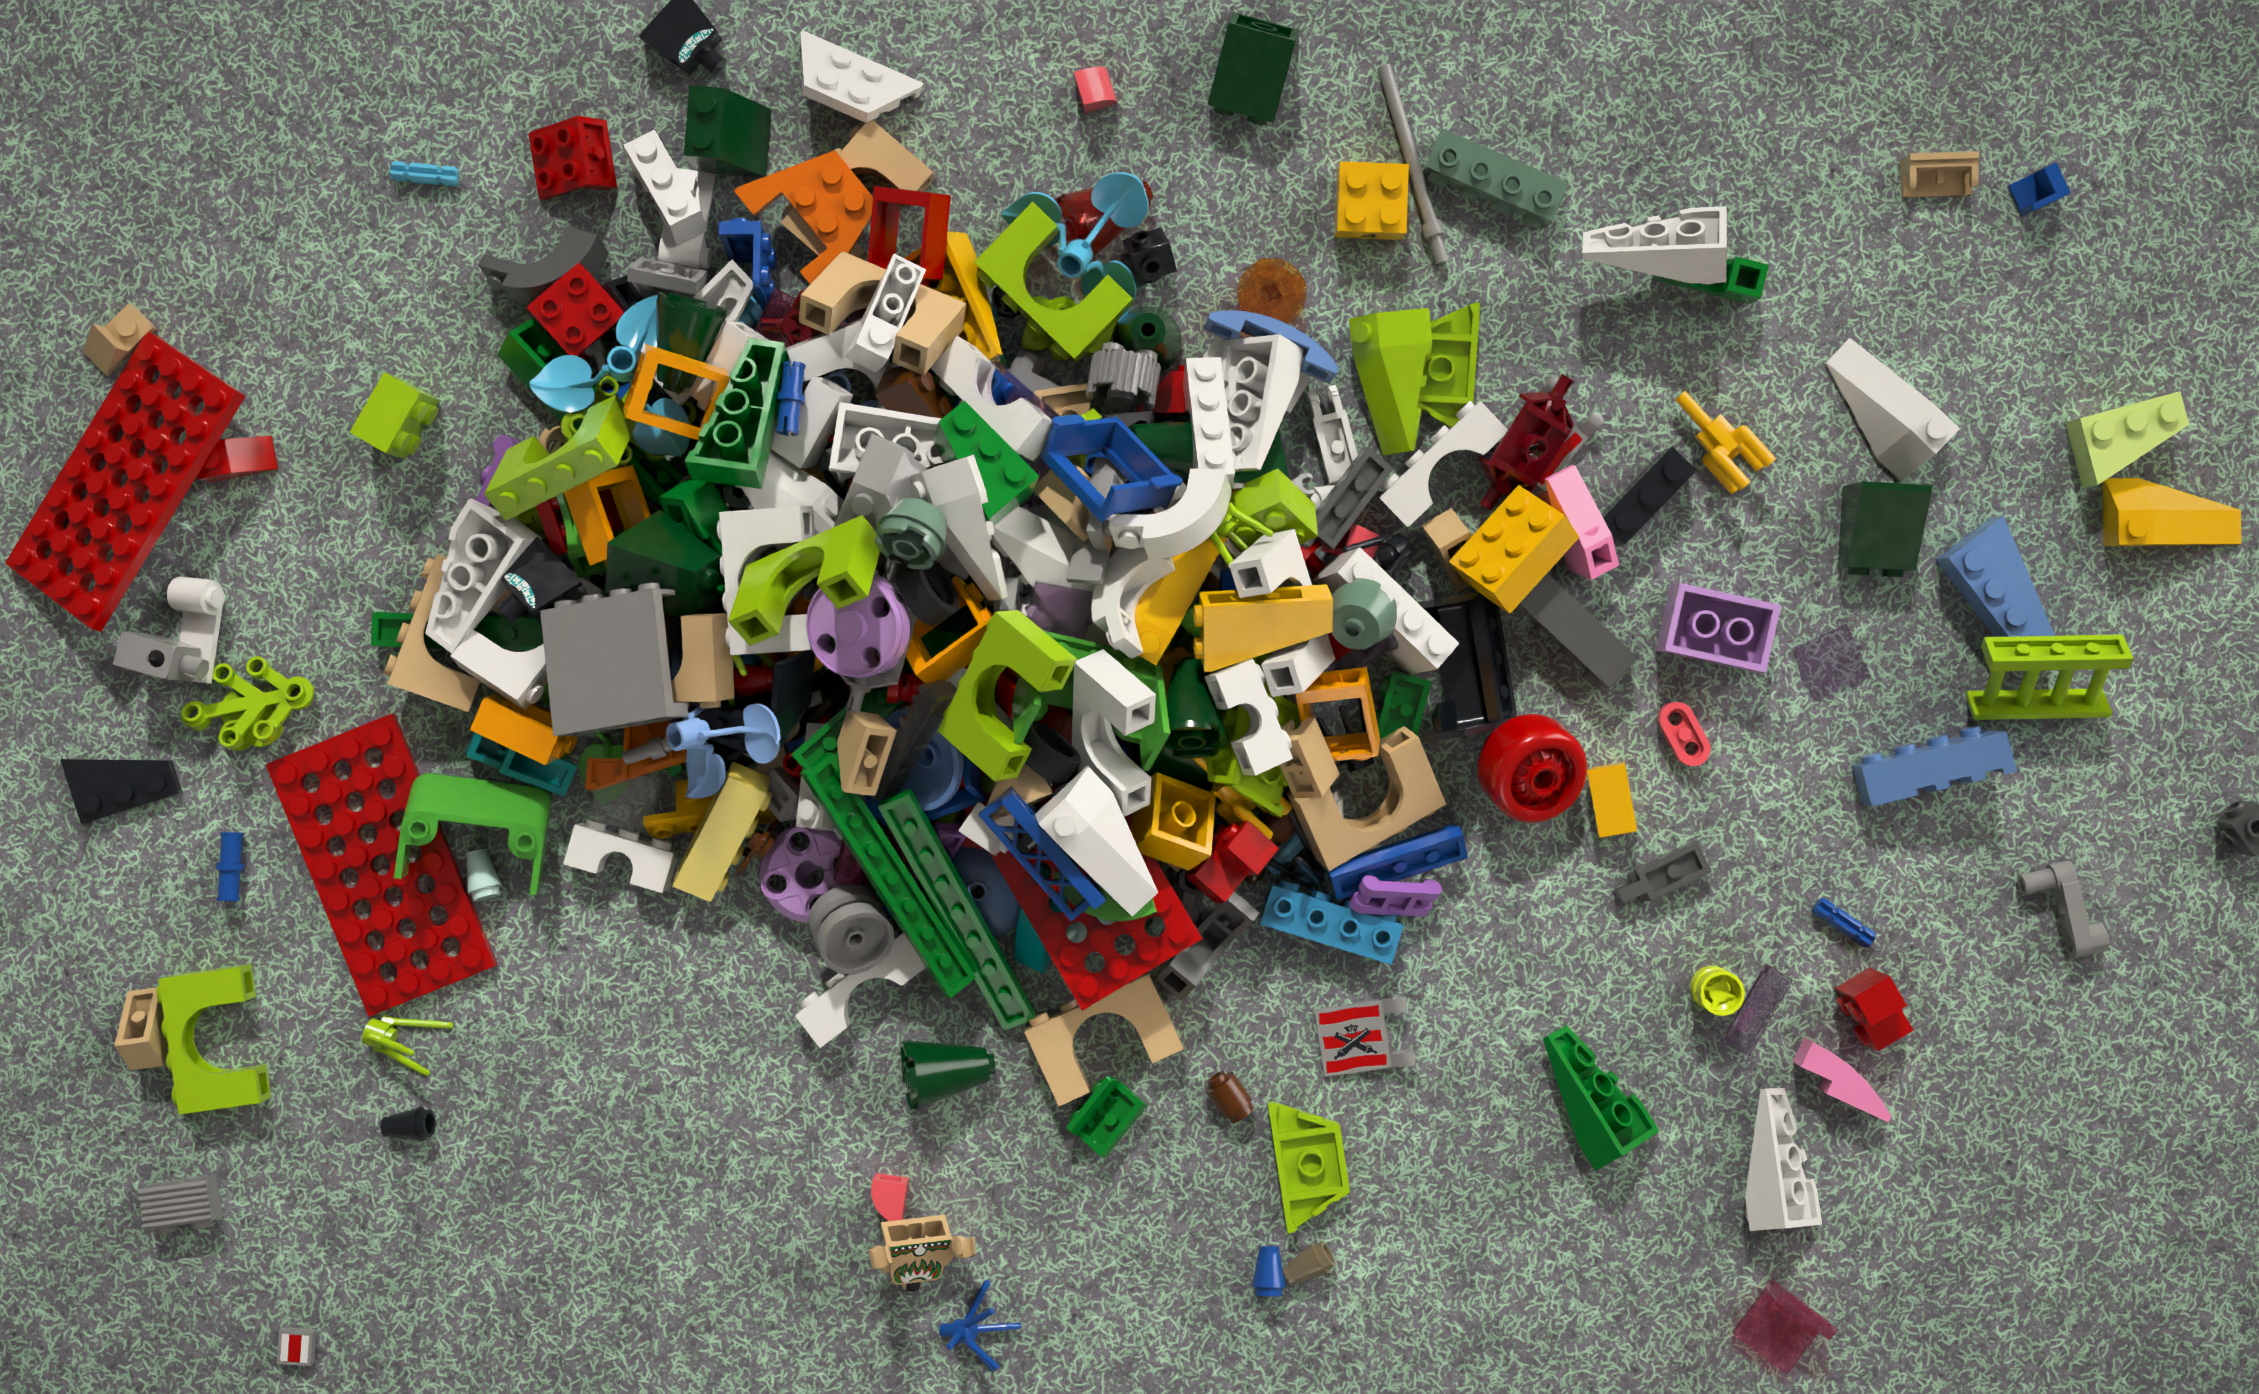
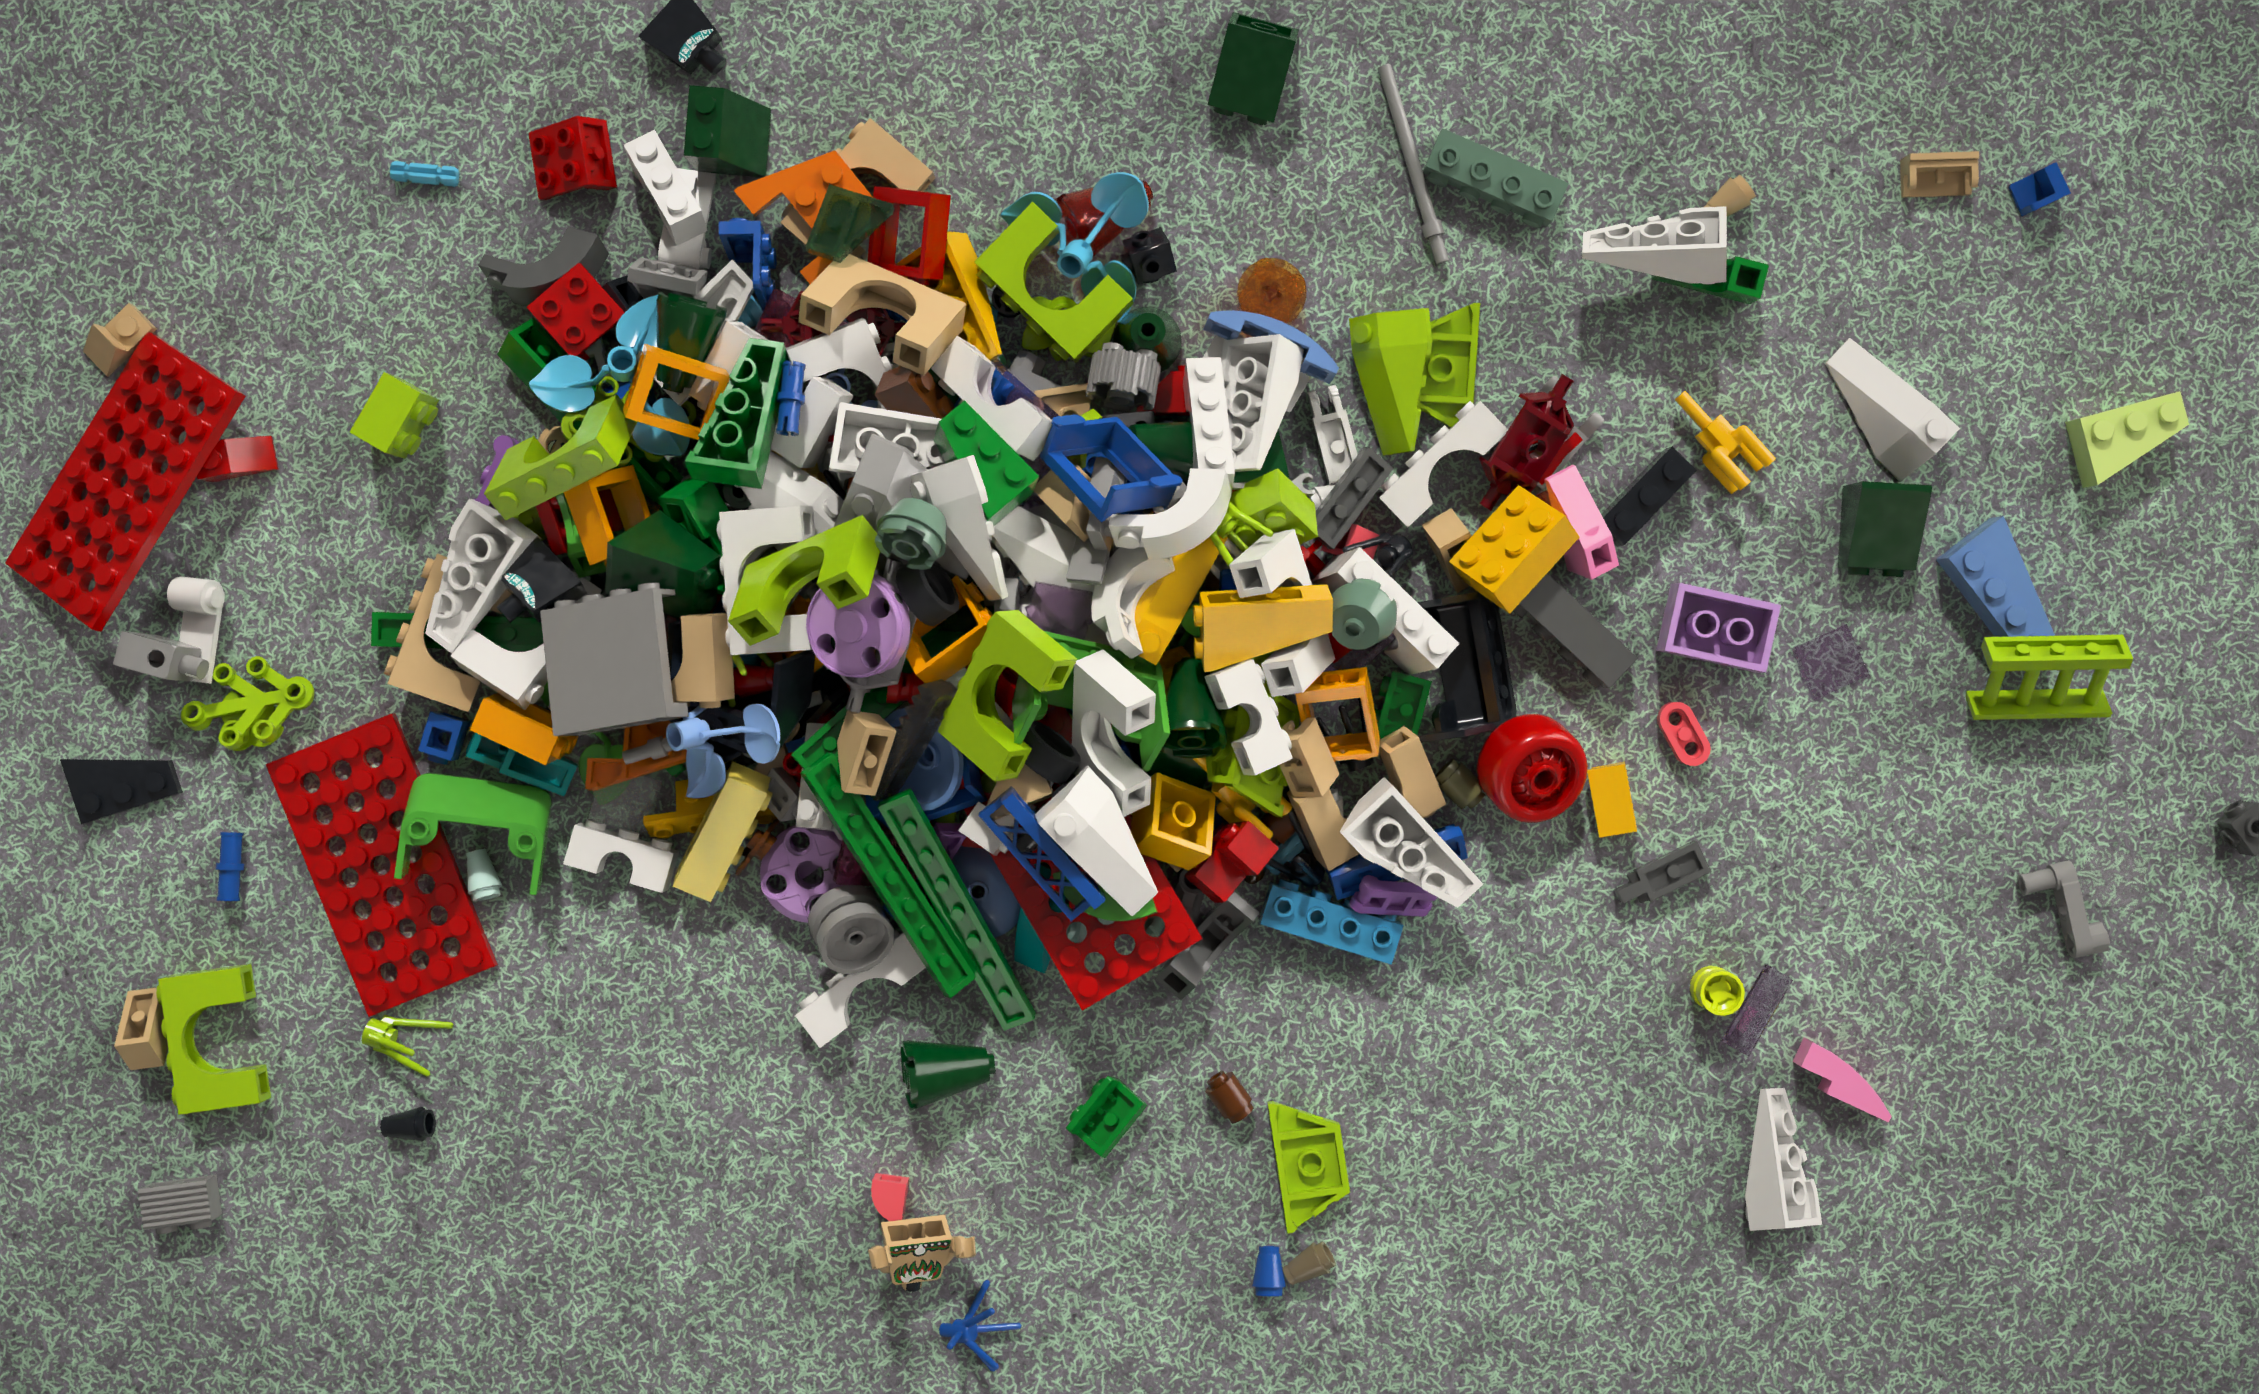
(296, 1346): tile -> none
(431, 742): none -> blue brick
(845, 223): none -> clear green wing
(851, 81): white wing -> none
(885, 314): white slope -> none
(1053, 1035): tan arch -> none
(1094, 88): coral brick -> none
(1356, 1037): flag -> none
(1371, 200): yellow brick -> none
(1400, 840): none -> white wedge
(1460, 784): none -> olive brick
(1600, 1114): green wedge -> none
(1734, 195): none -> tan cone
(1781, 1326): clear pink bracket -> none
(1844, 922): blue axle -> none
(1874, 1007): red brick -> none
(1933, 765): medium blue wedge -> none
(2156, 515): yellow wedge -> none

